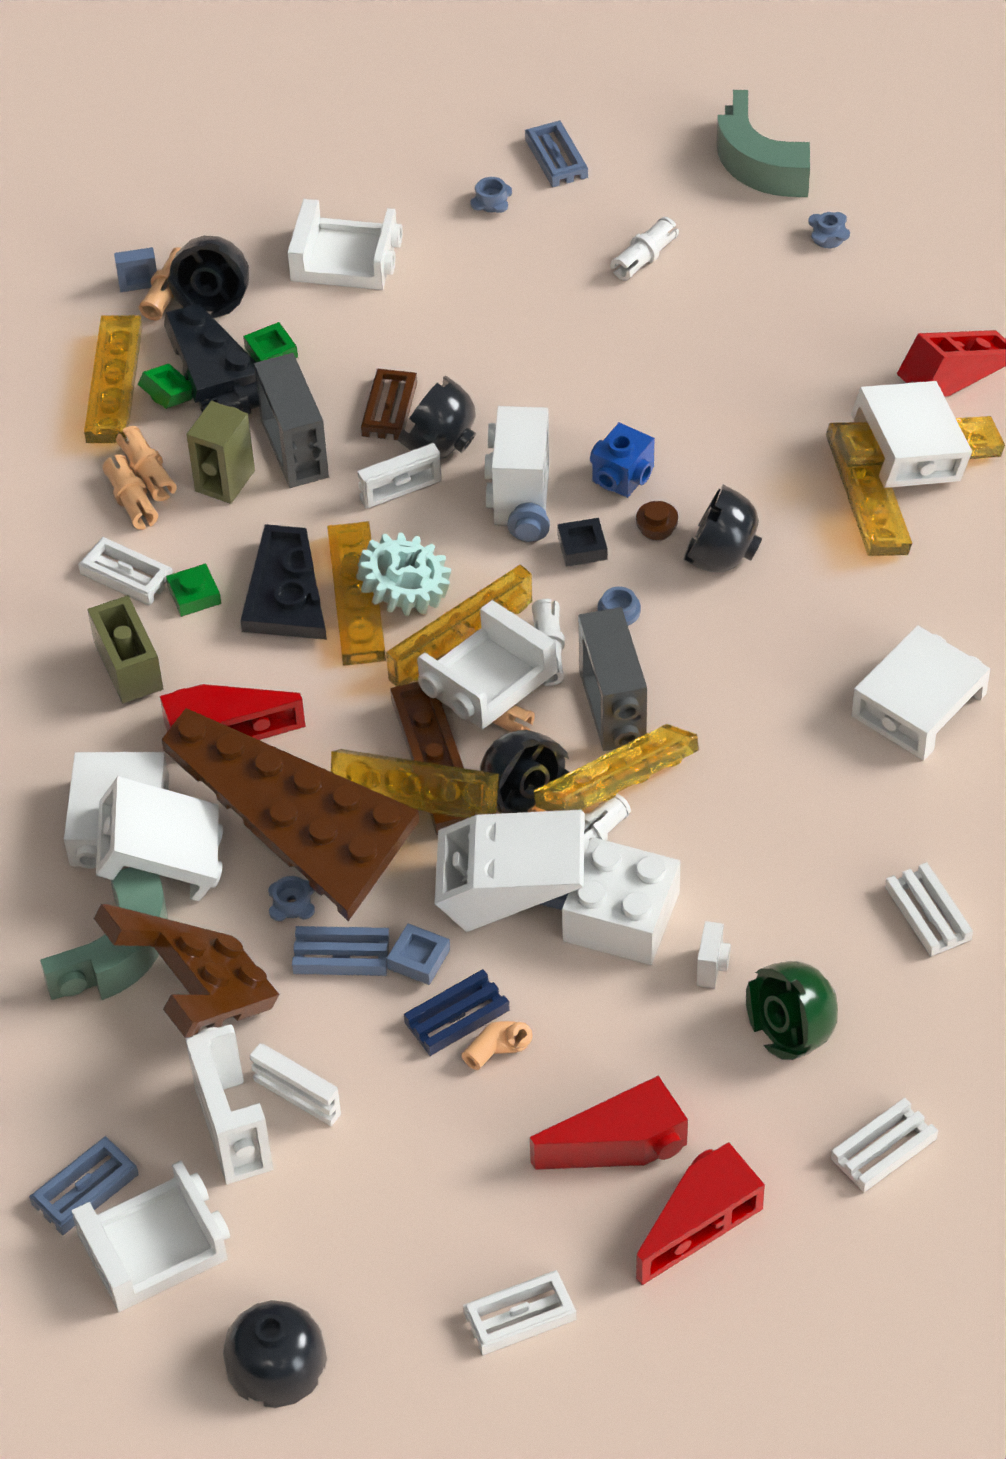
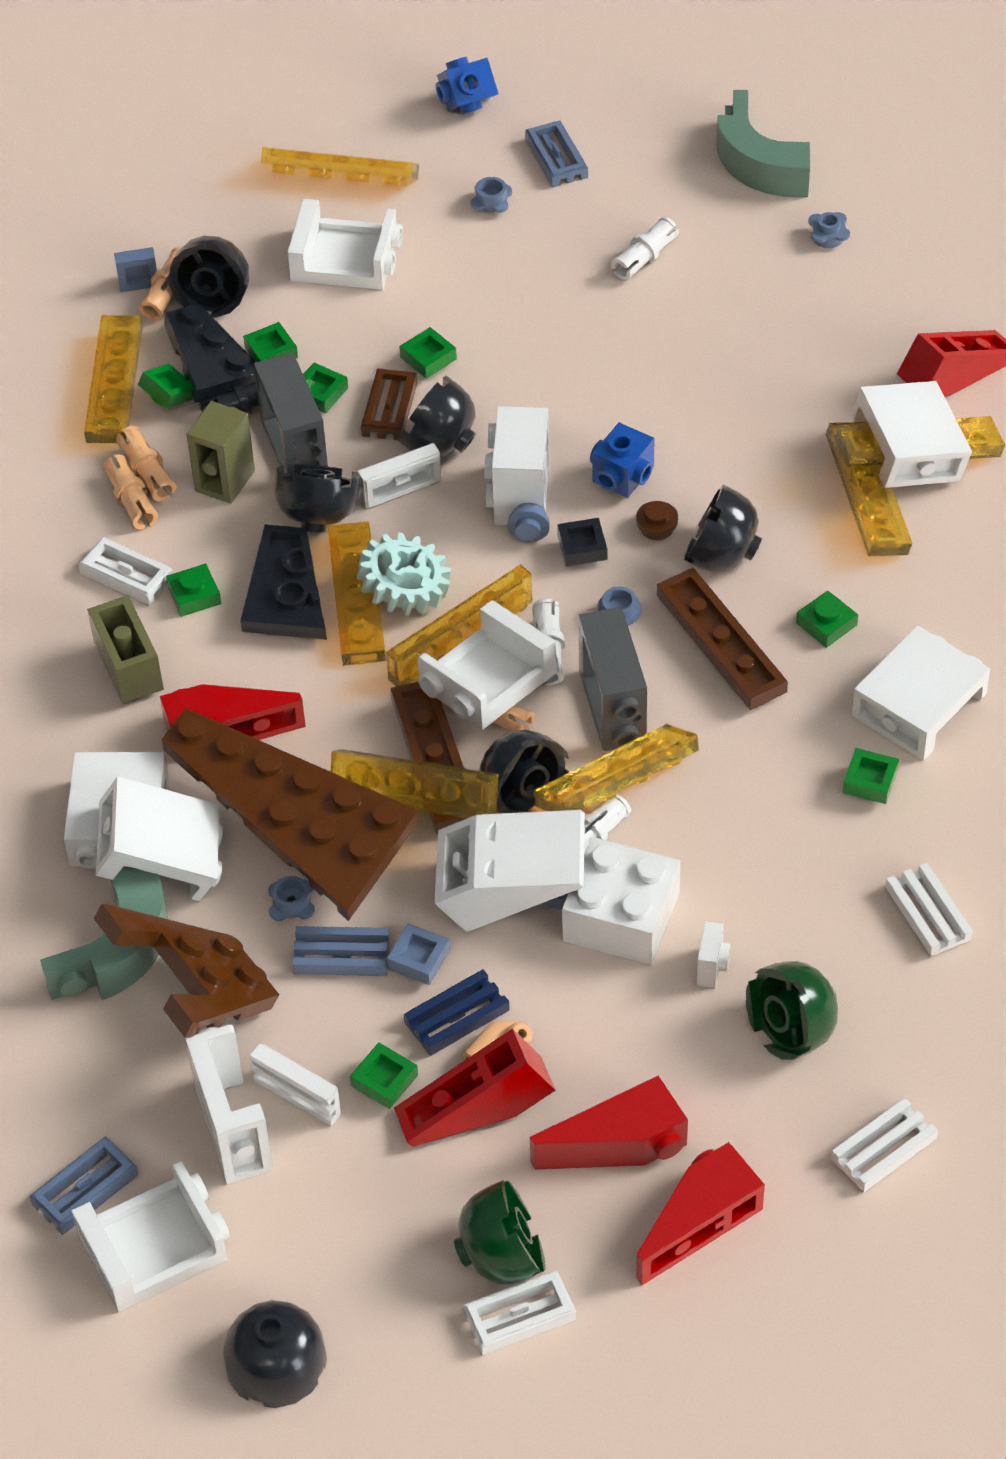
(316, 495): none -> black cylinder
(323, 164): none -> clear yellow plate
(325, 386): none -> green plate
(384, 1075): none -> green plate
(428, 352): none -> green plate
(466, 84): none -> blue brick
(479, 1091): none -> red slope
(498, 1237): none -> dark green cylinder
(722, 638): none -> reddish brown plate
(827, 618): none -> green plate
(870, 776): none -> green plate

